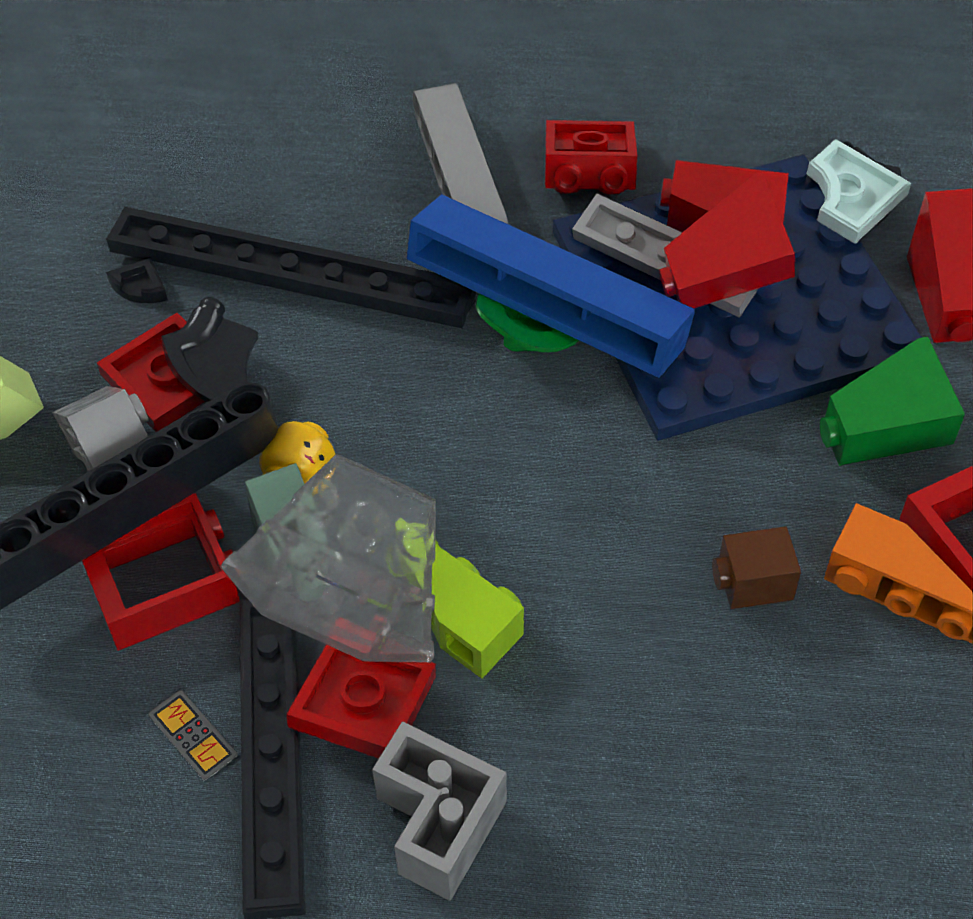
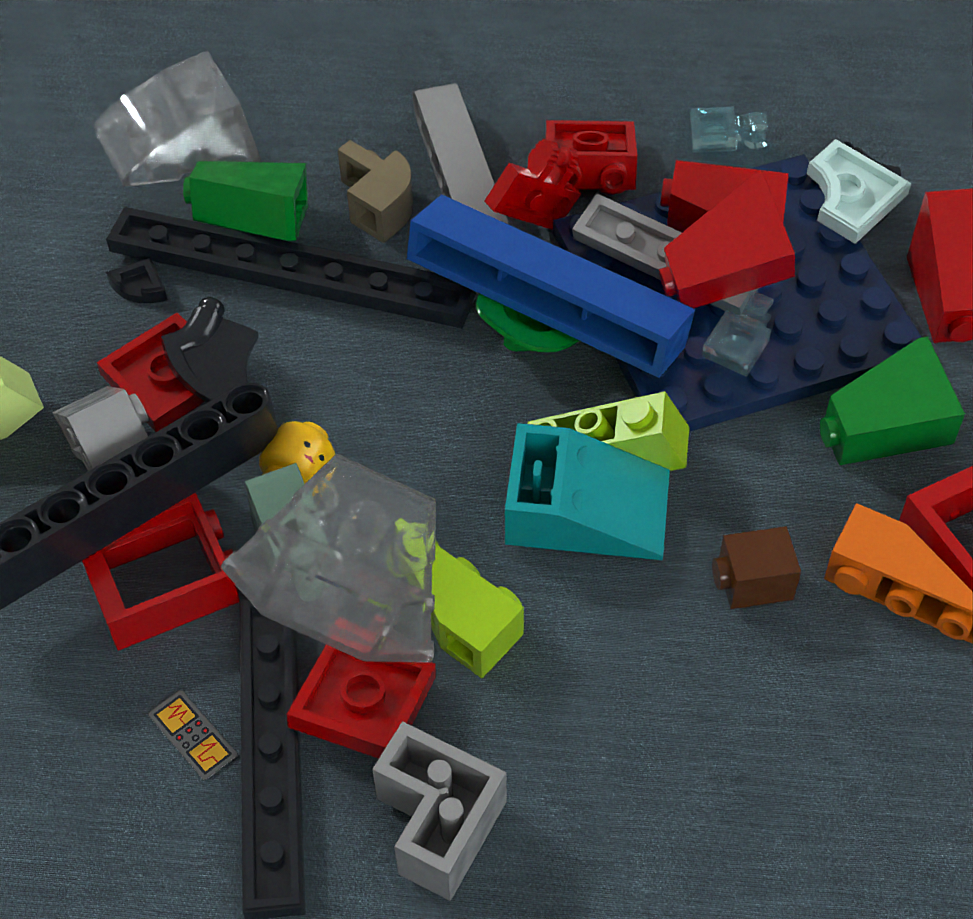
(174, 123): none -> clear wedge
(249, 196): none -> green slope
(378, 191): none -> dark tan brick
(540, 191): none -> red hinge
(583, 495): none -> teal slope
(640, 425): none -> lime slope
(721, 129): none -> clear light blue plate
(740, 339): none -> clear light blue plate

